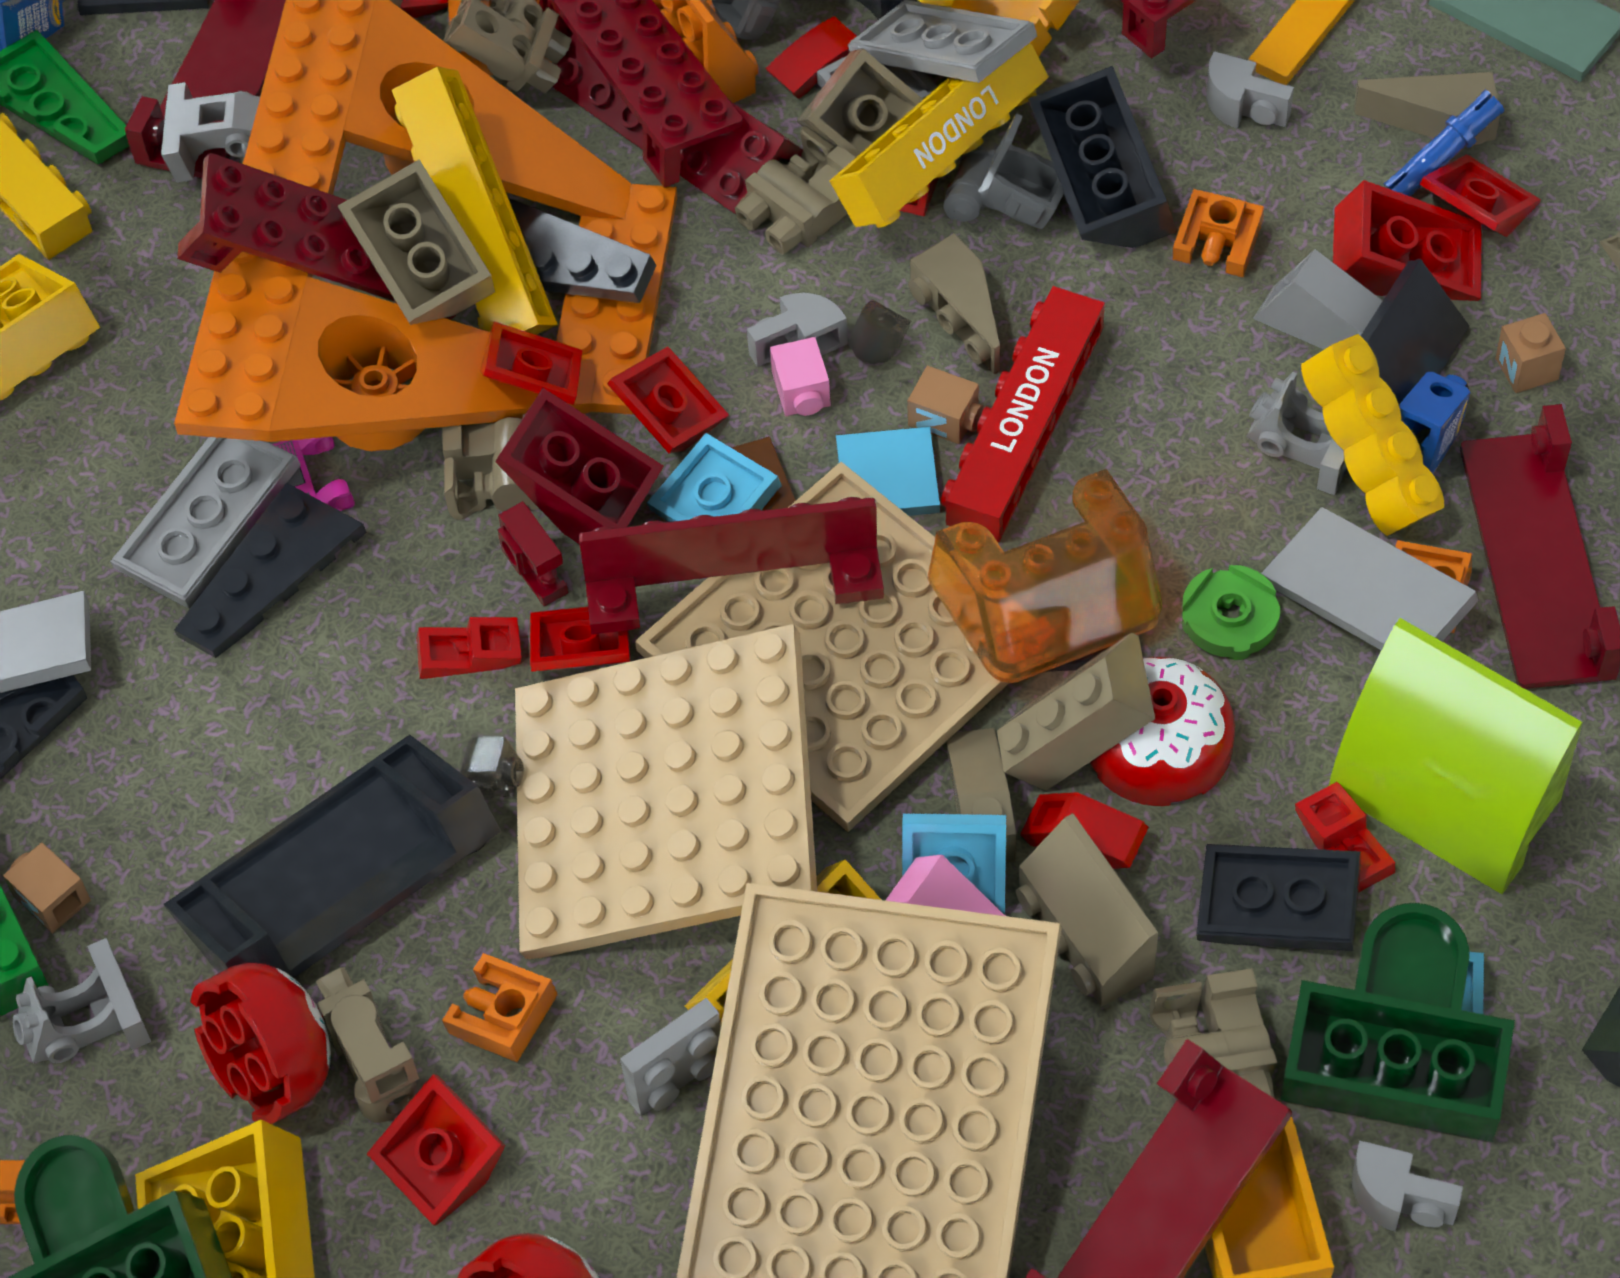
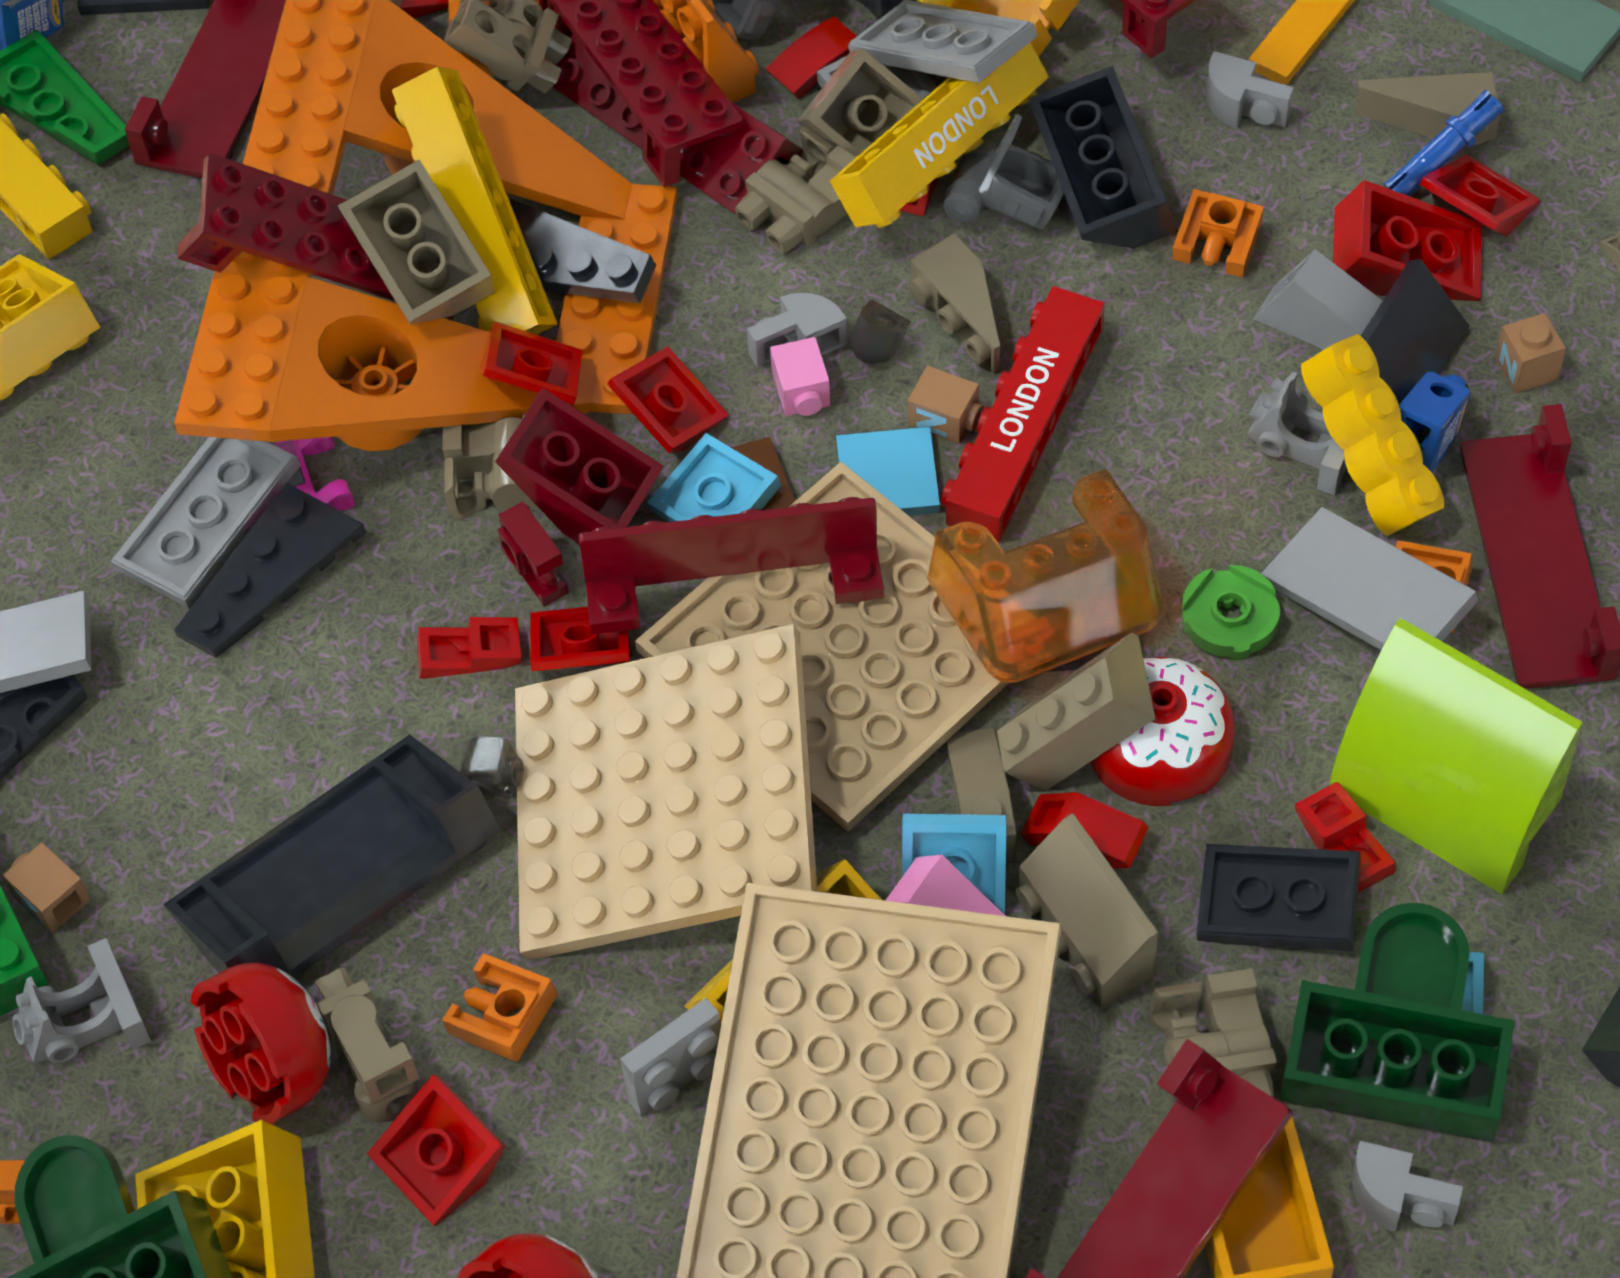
(188, 134): light grey tile -> none

